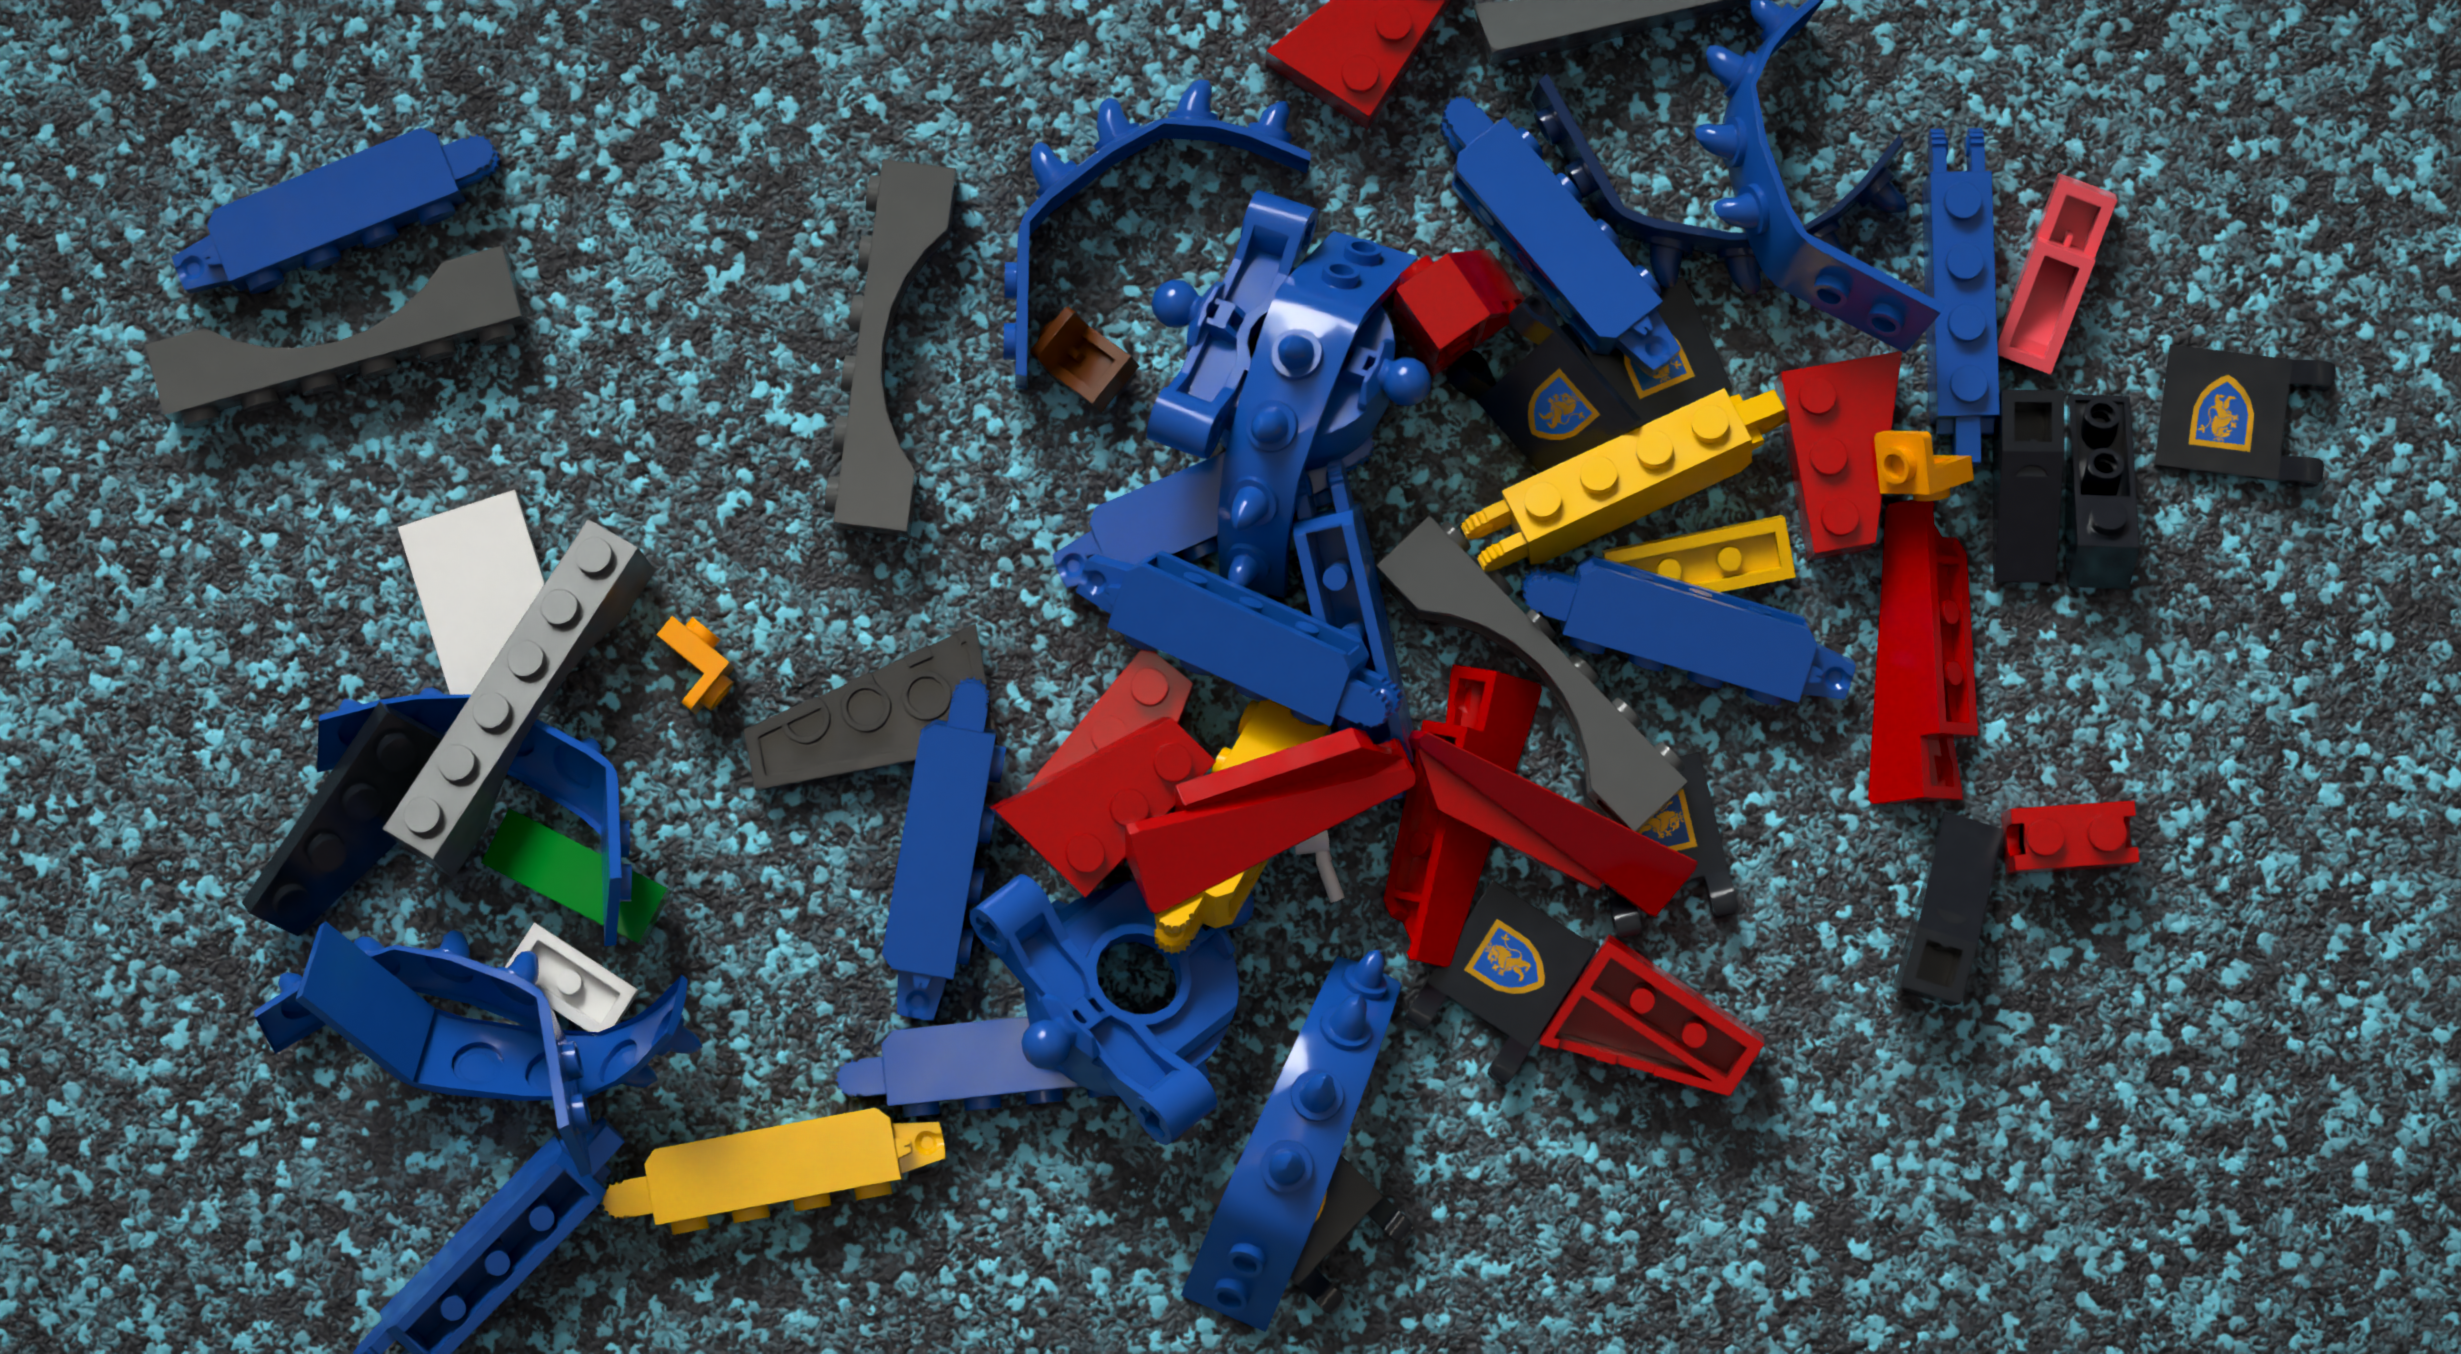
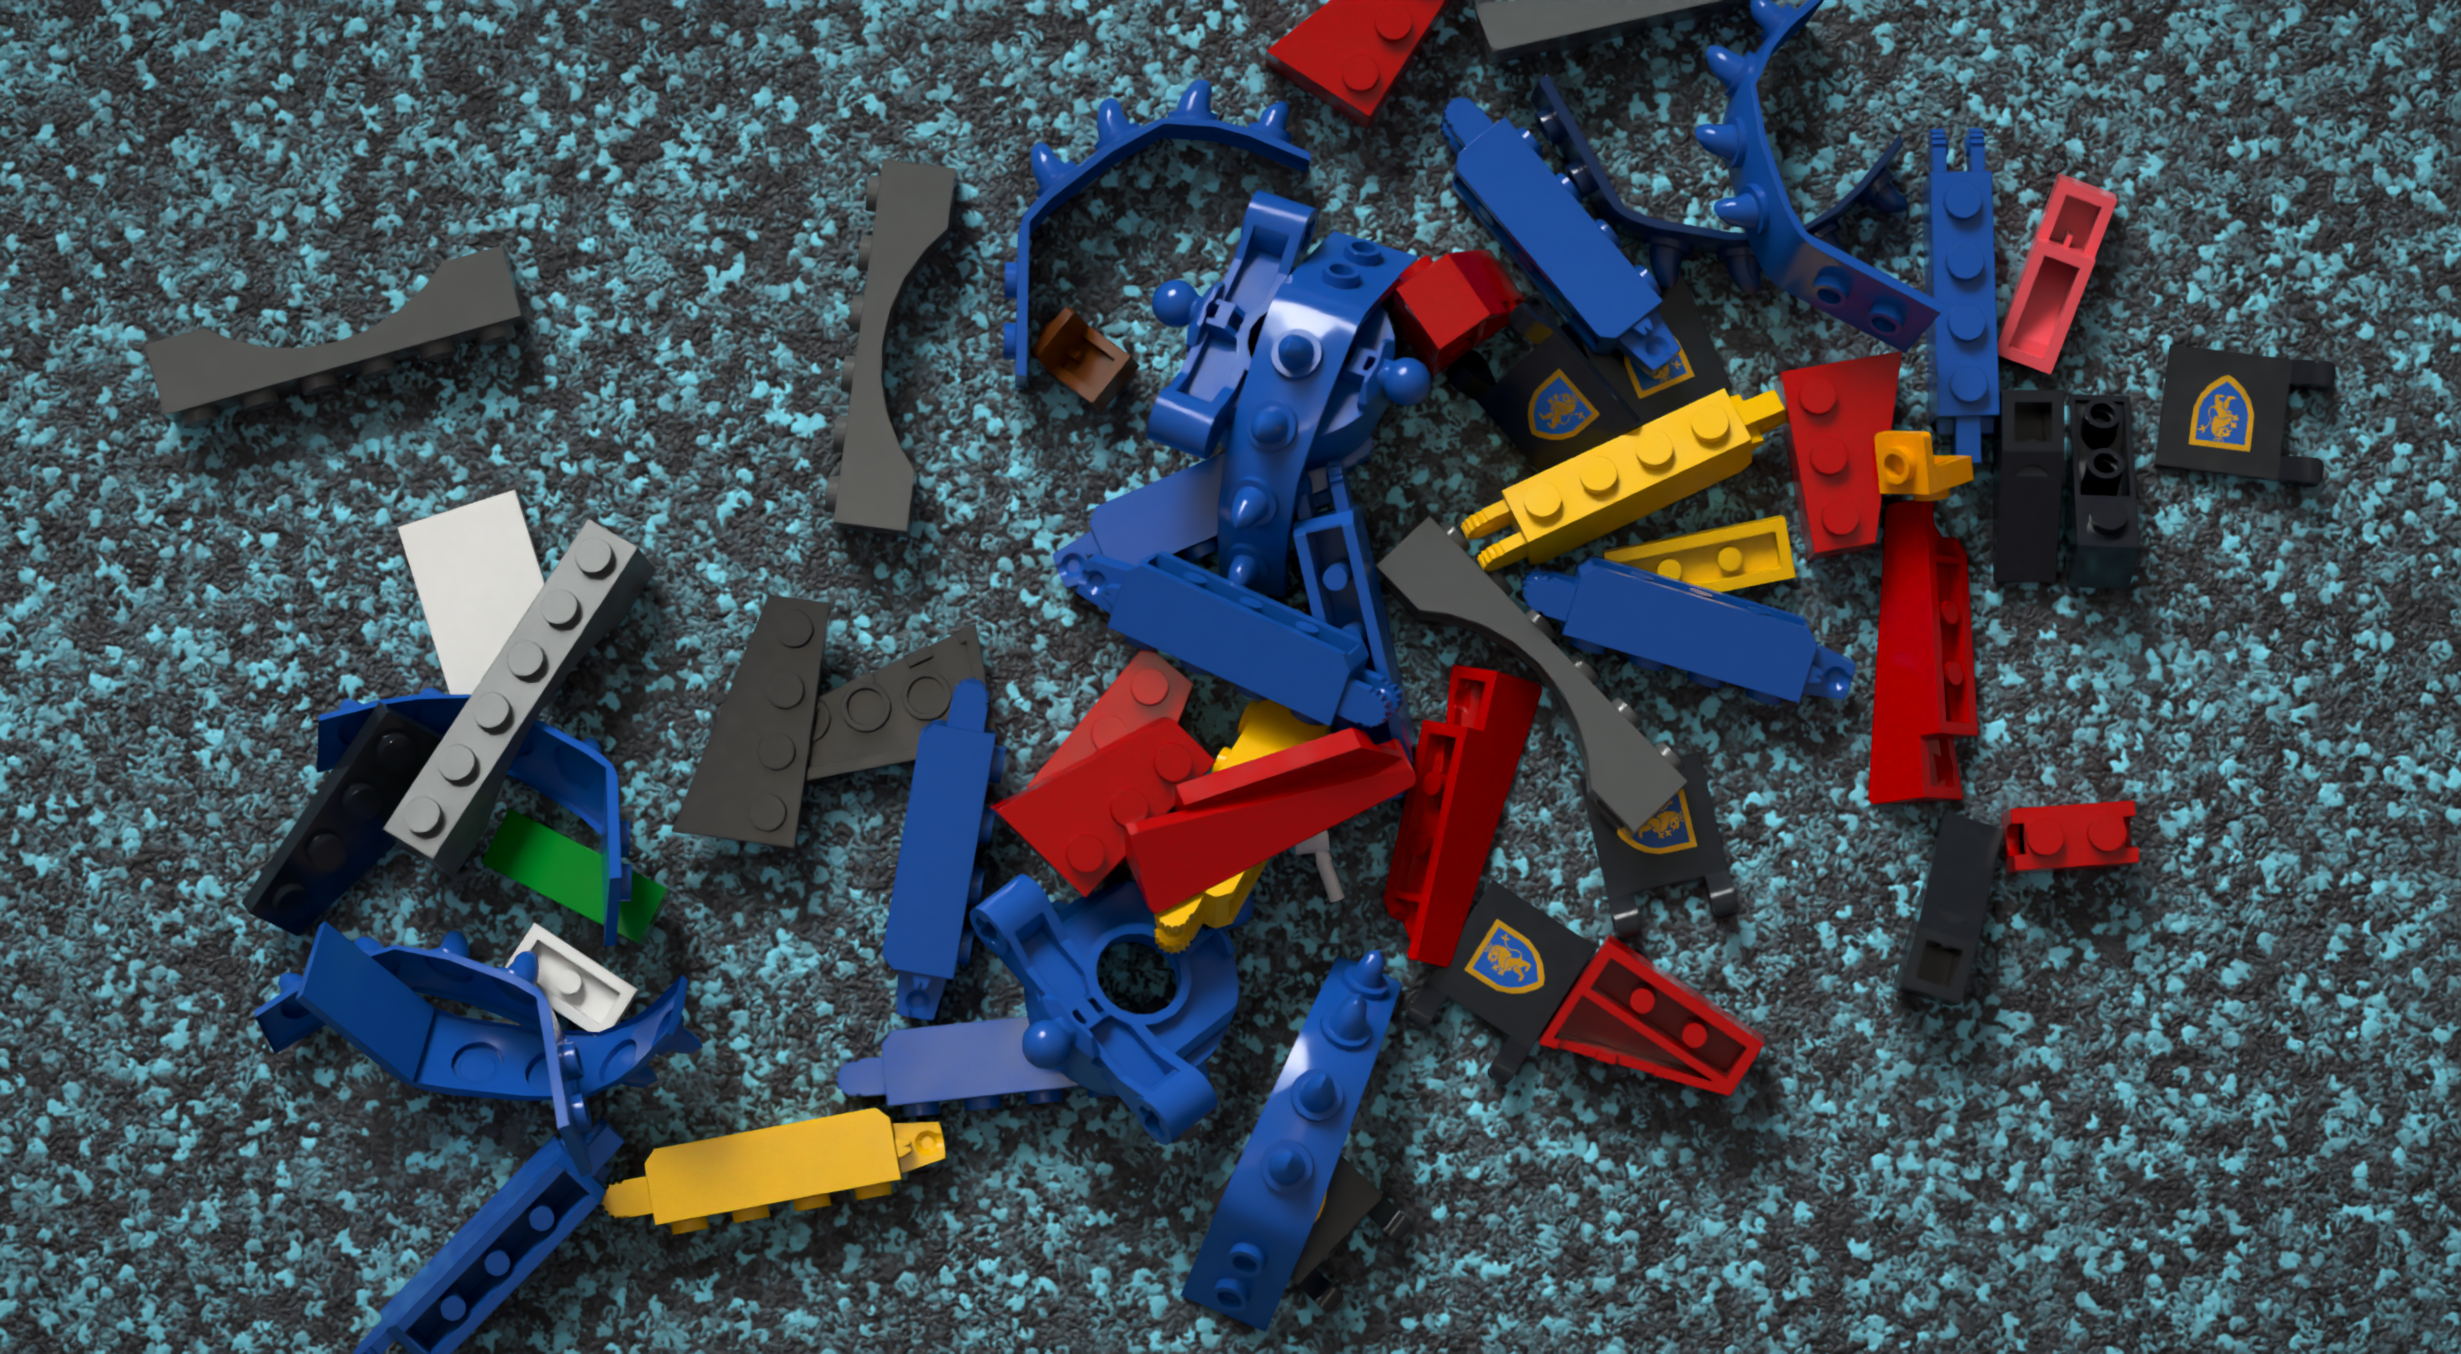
(335, 209): blue hinge -> none
(697, 646): light orange bracket -> none
(762, 741): none -> black wing
(1548, 826): red wedge -> none

